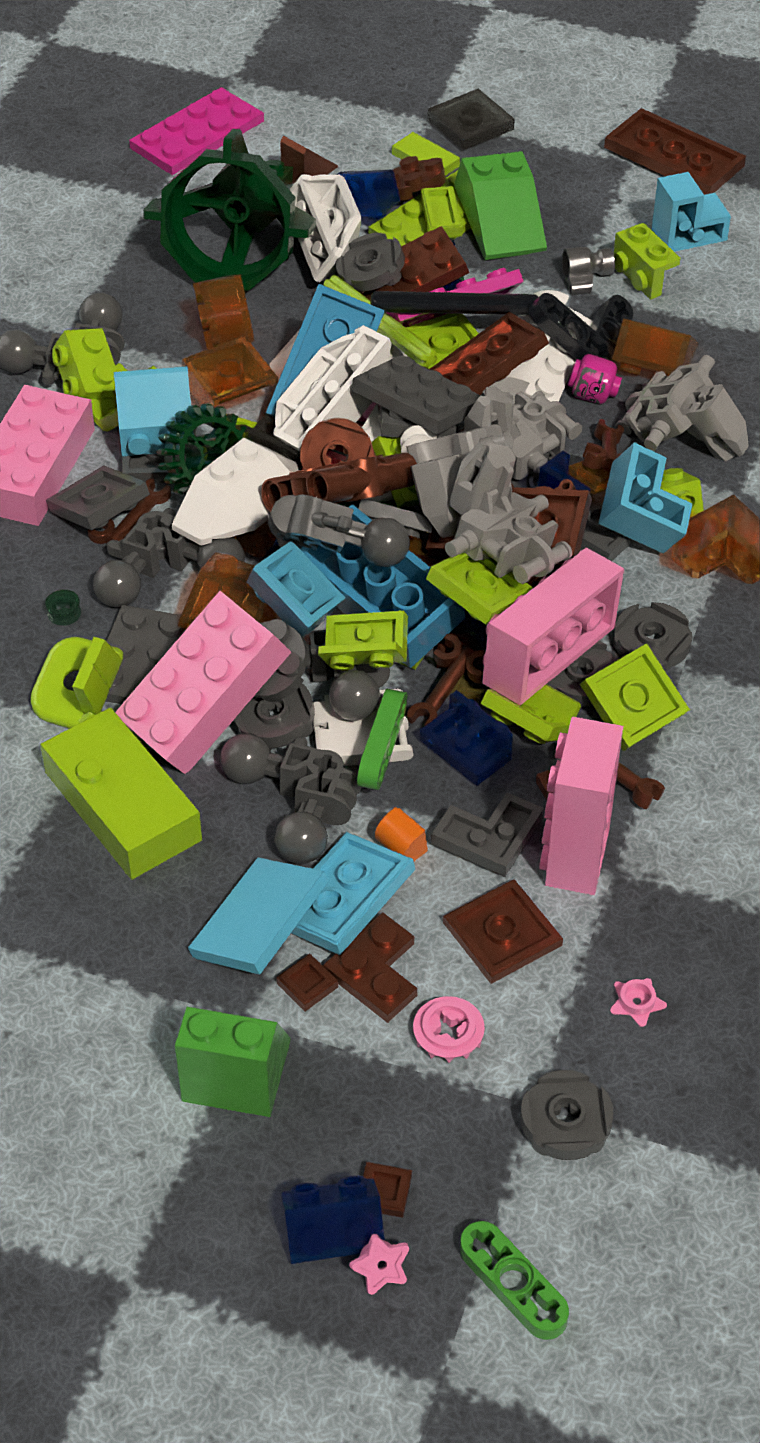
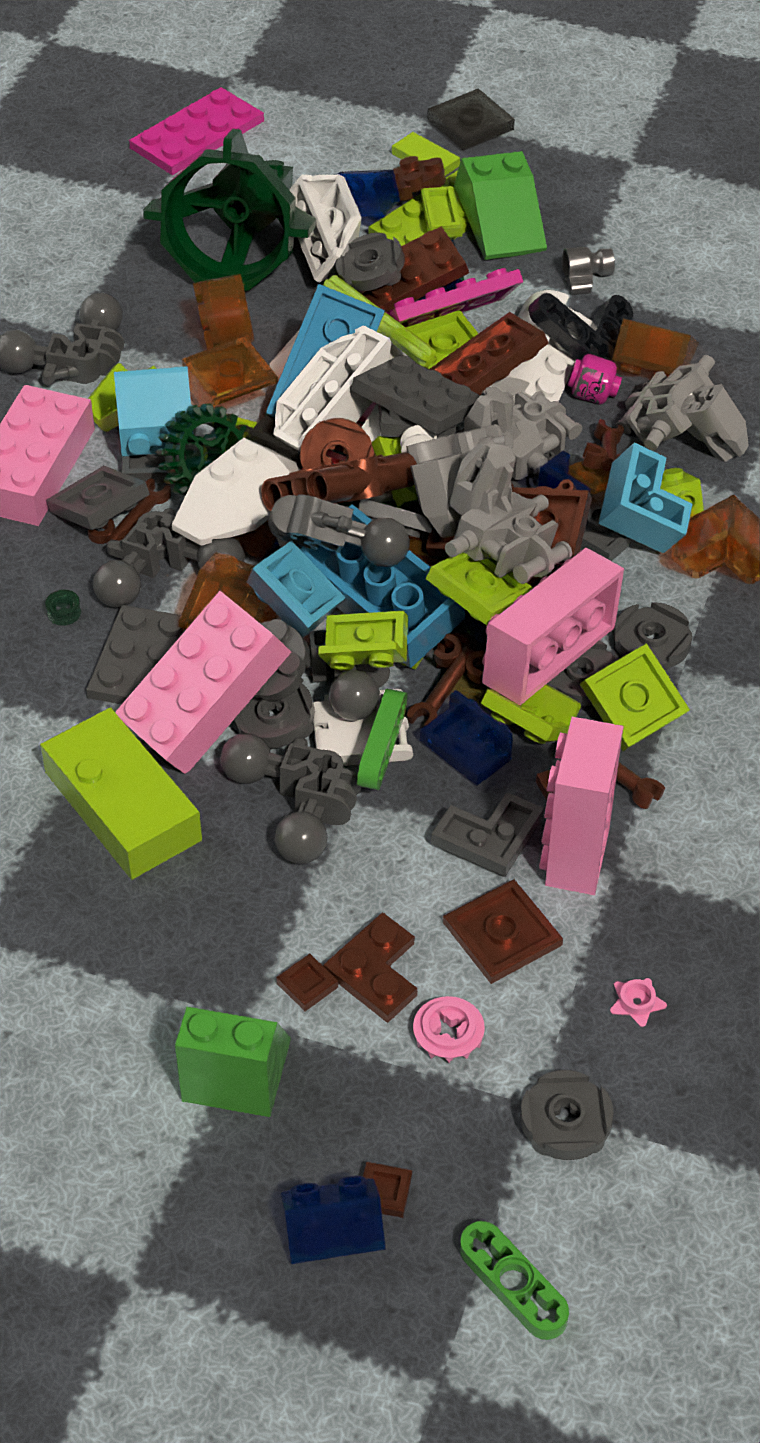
(85, 363): lime bracket -> none
(97, 670): lime piece -> none
(258, 915): medium azure tile -> none
(303, 160): copper slope -> none
(359, 885): medium azure tile -> none
(372, 1254): bright pink plate -> none
(401, 834): orange brick -> none
(452, 302): black axle -> none
(643, 258): lime bracket -> none
(674, 150): copper plate -> none
(686, 216): medium azure brick -> none

